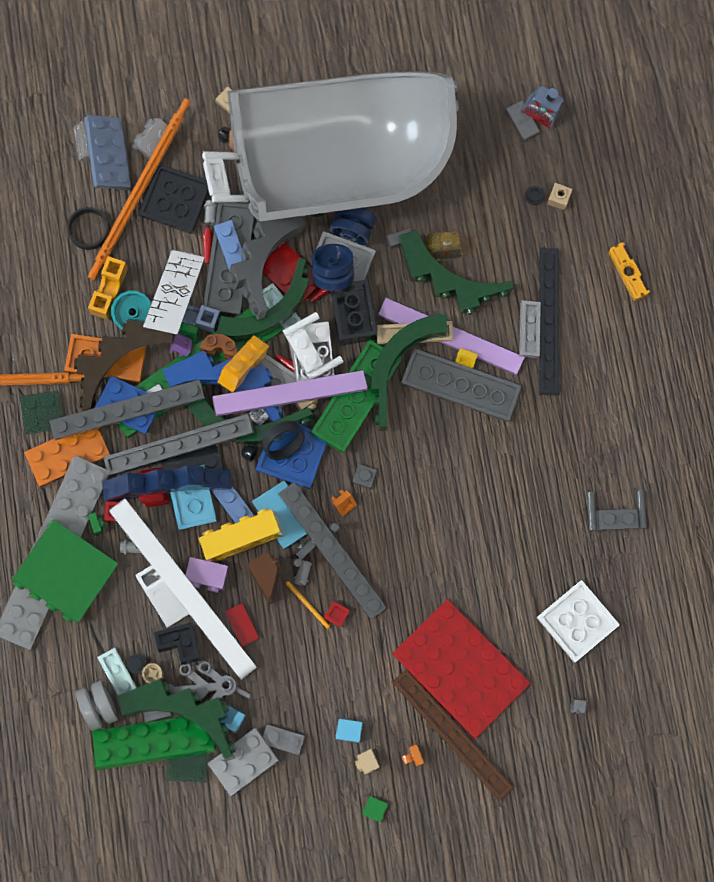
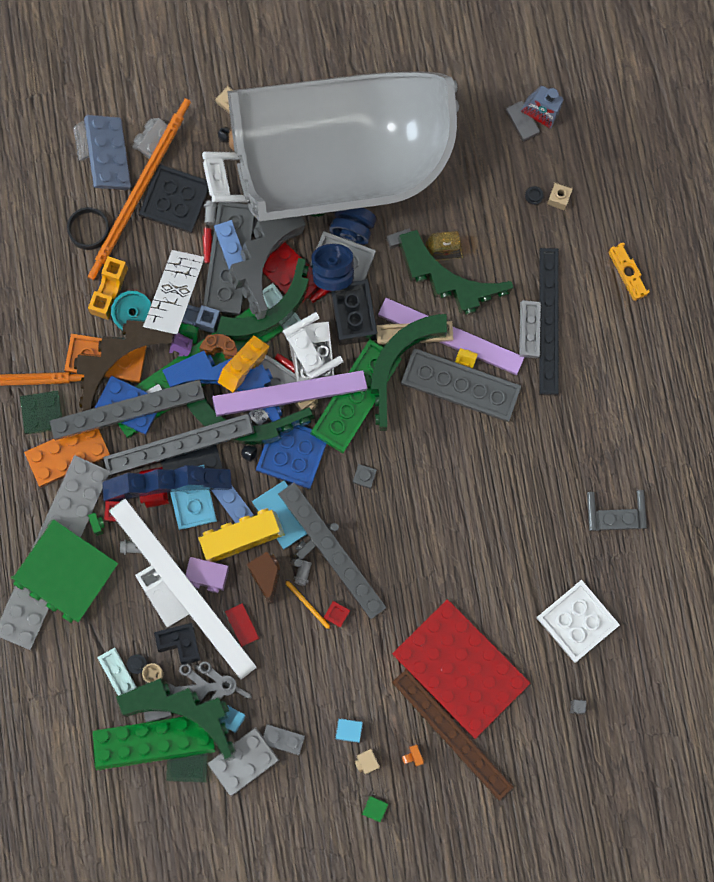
(93, 706): light grey wheel -> none
(290, 449): black tyre -> none
(344, 502): orange tile -> none

